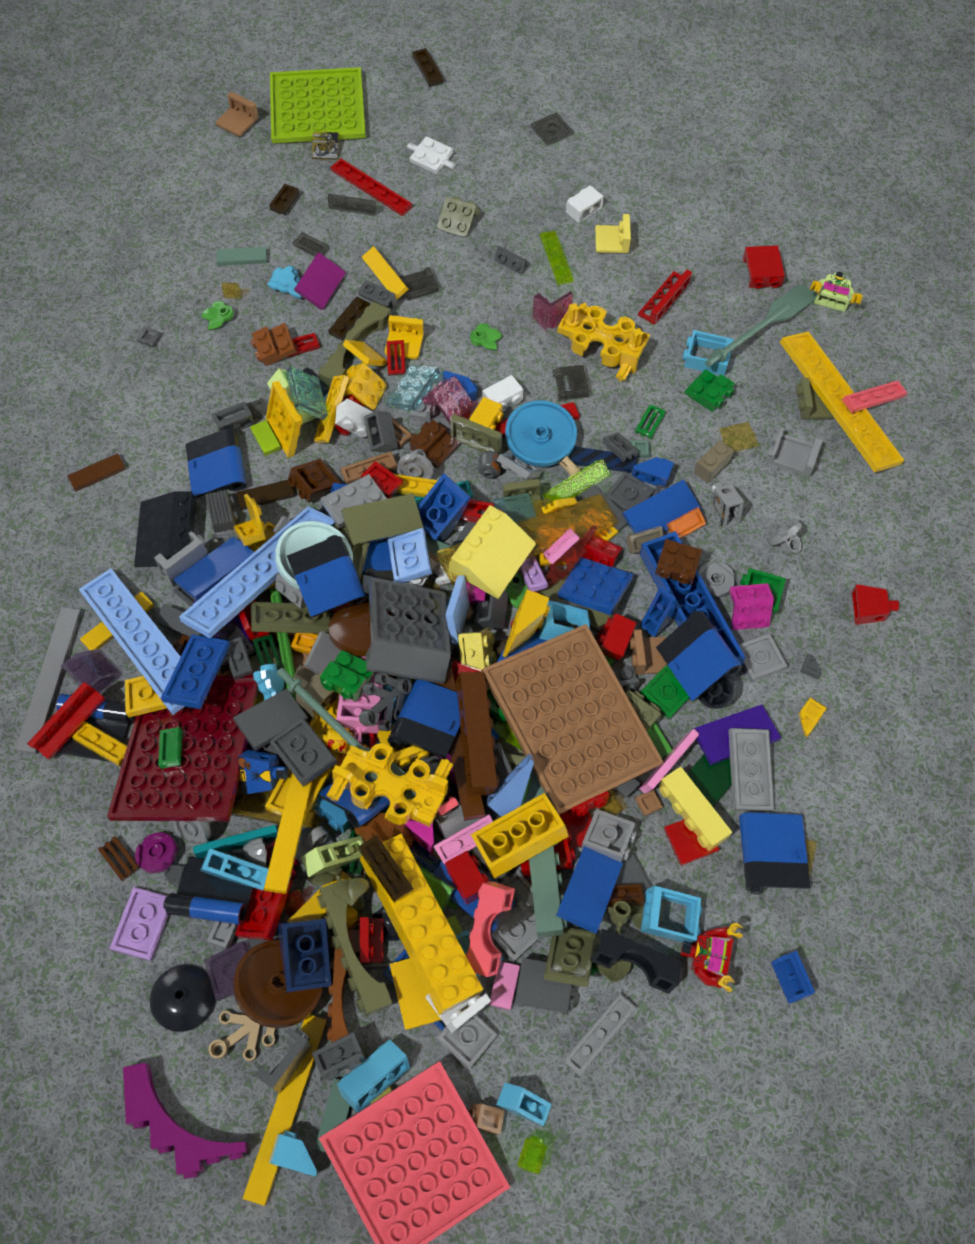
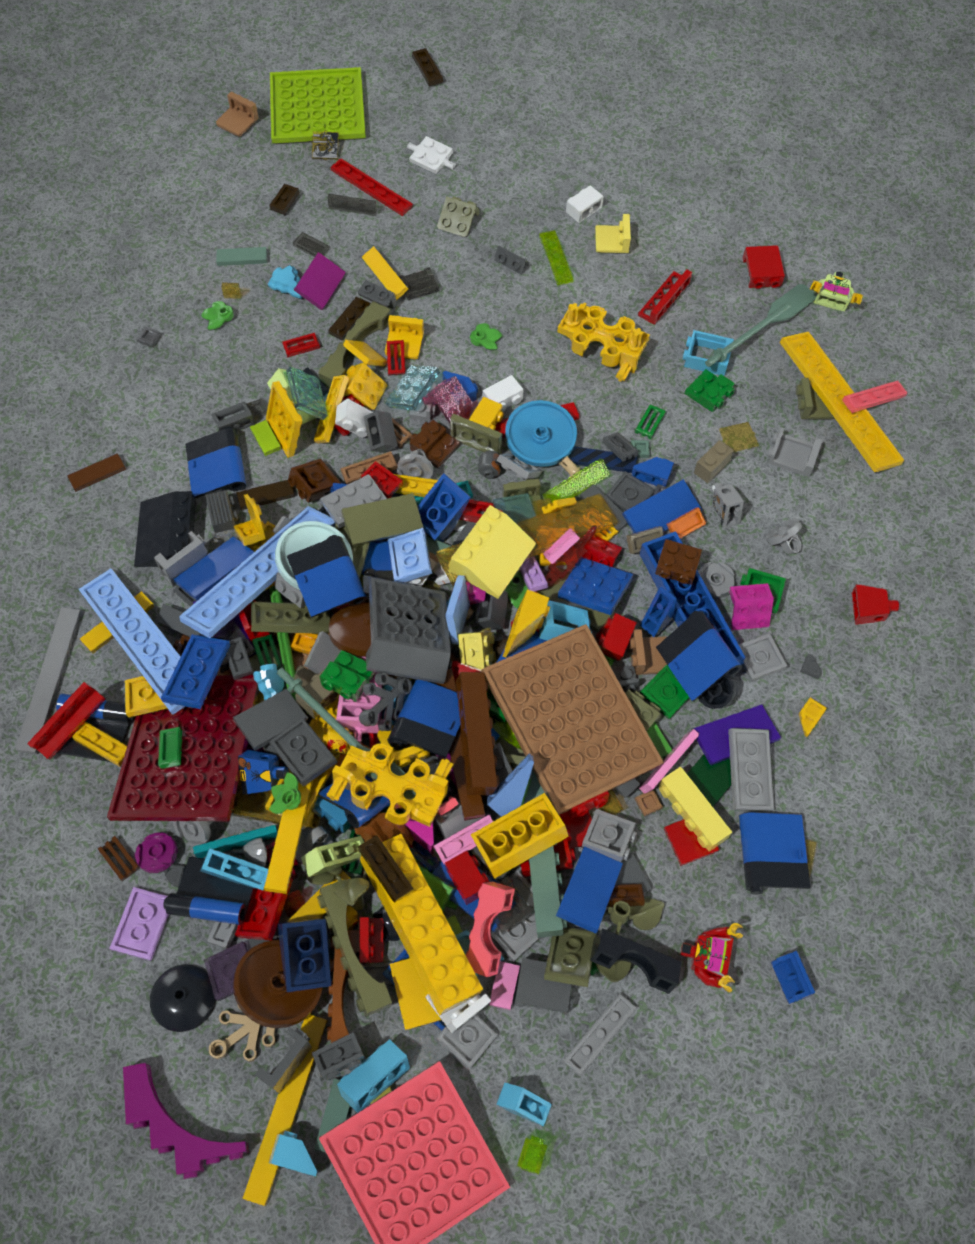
(91, 668): clear purple slope -> none
(273, 344): dark orange plate -> none
(286, 795): none -> bright green plate
(487, 1118): medium nougat bracket -> none
(549, 314): clear pink bracket -> none
(552, 129): clear smoke tile -> none
(576, 381): clear smoke plate -> none
(652, 909): medium azure window -> none

